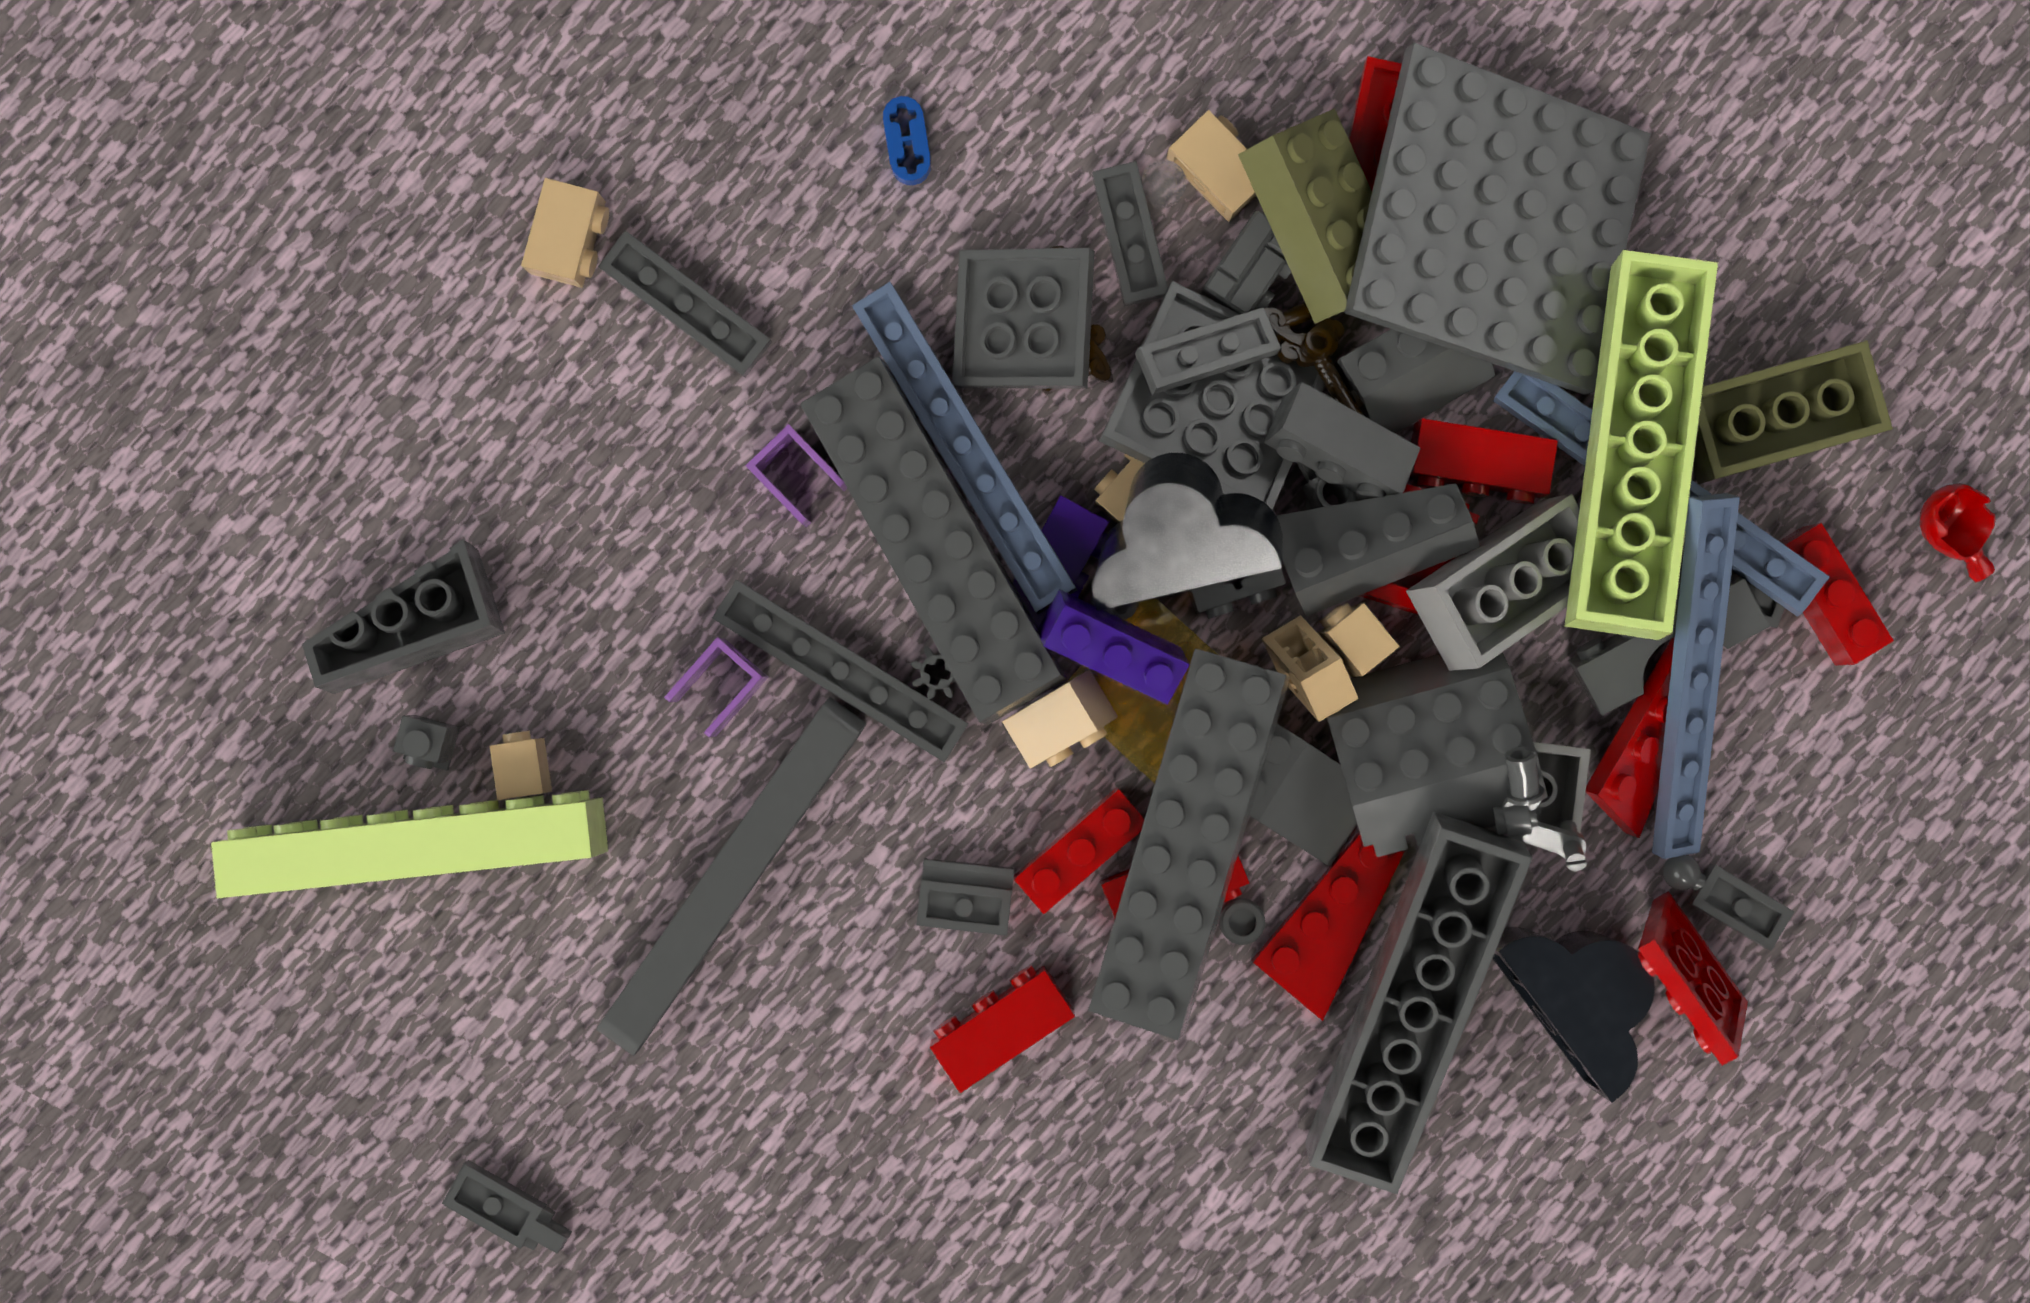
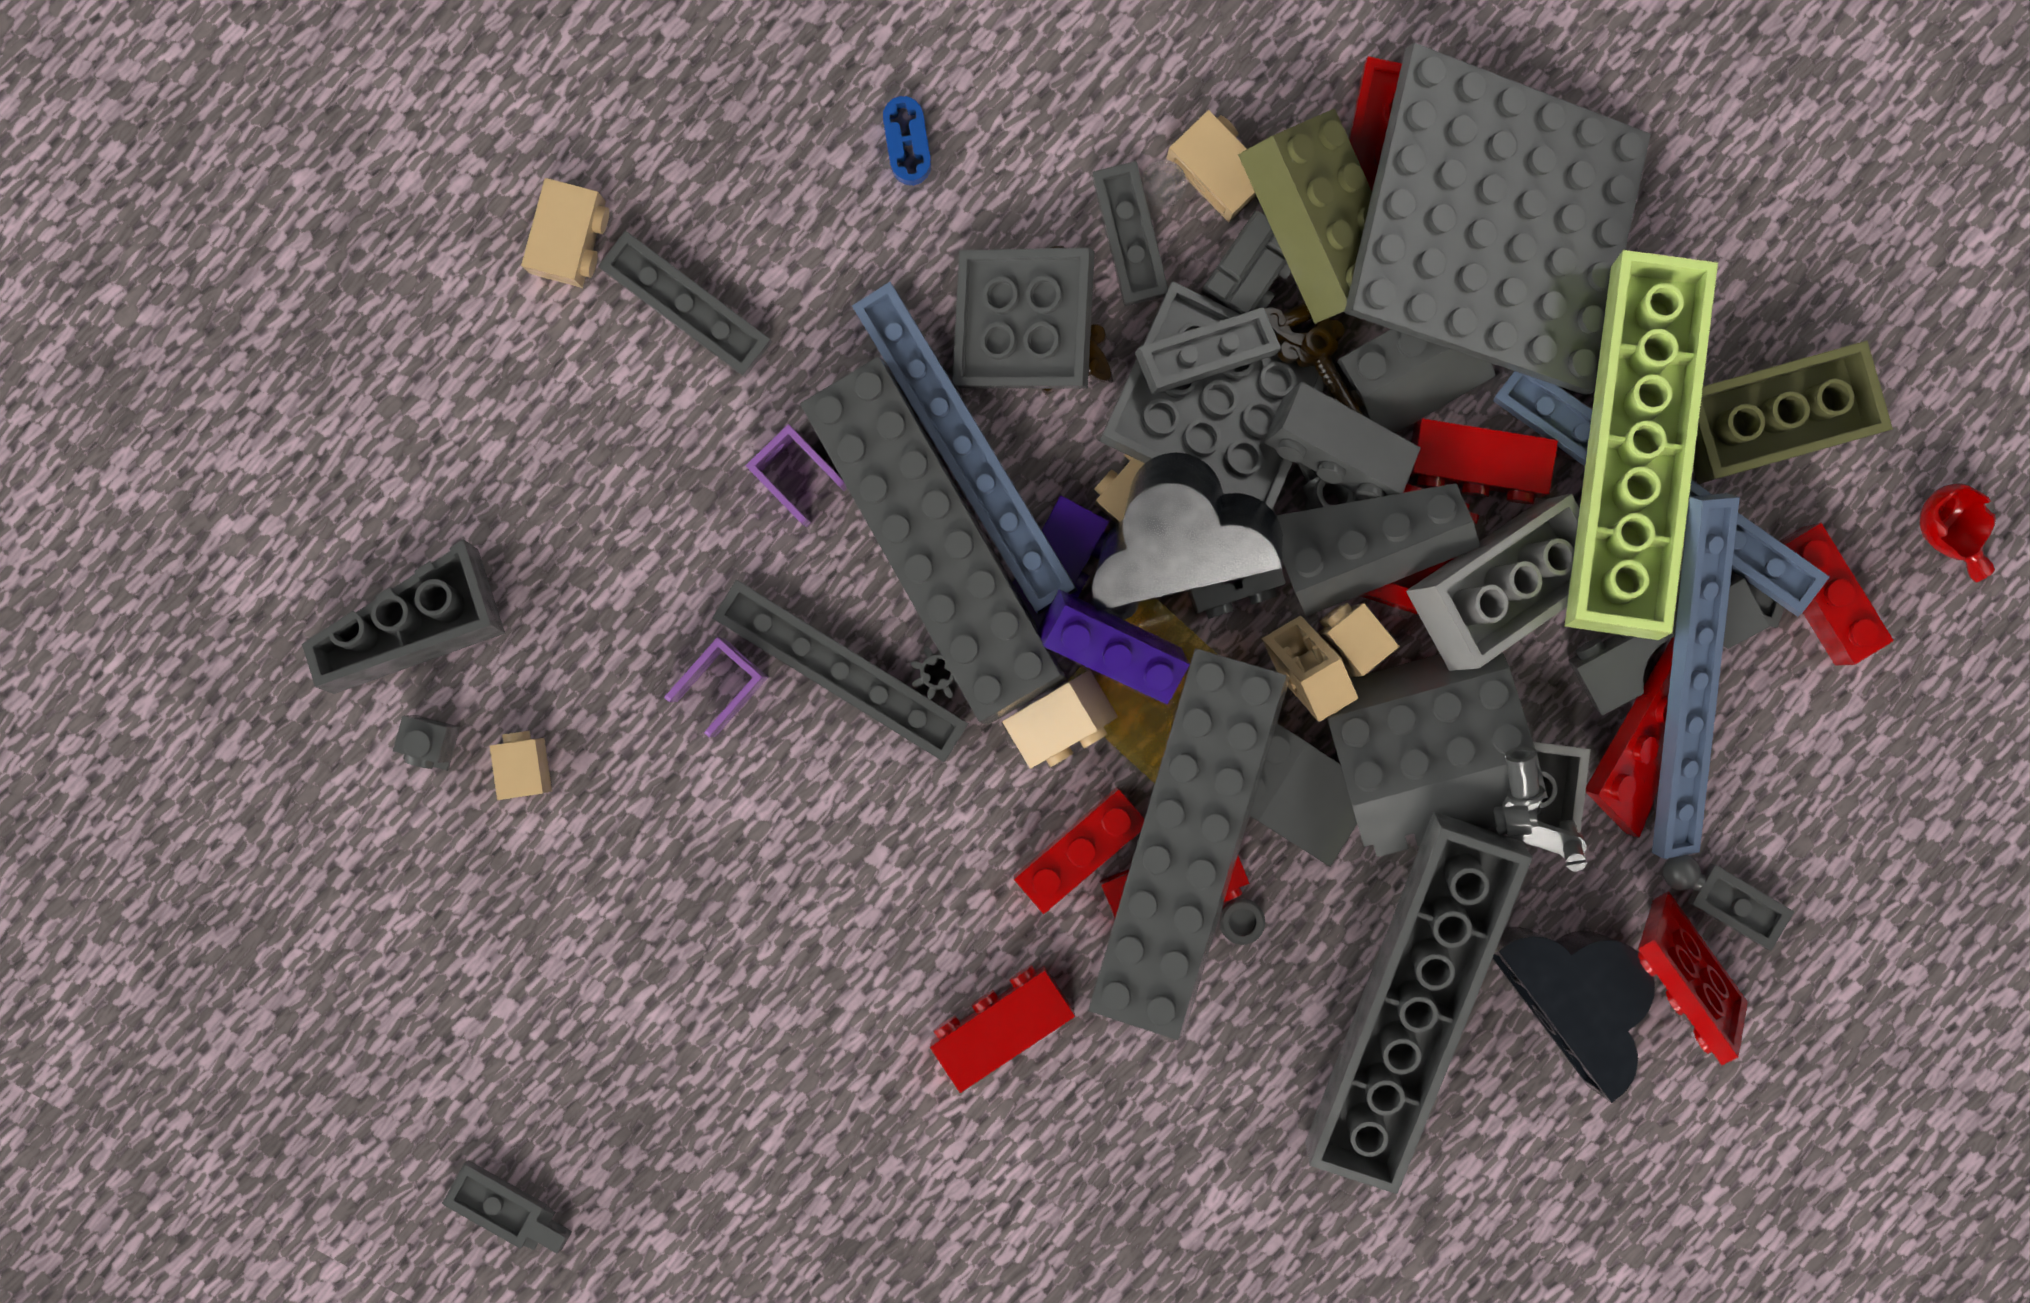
(406, 847): yellowish green brick -> none
(731, 876): dark grey beam -> none
(965, 896): dark grey plate -> none
(1327, 926): red wing -> none

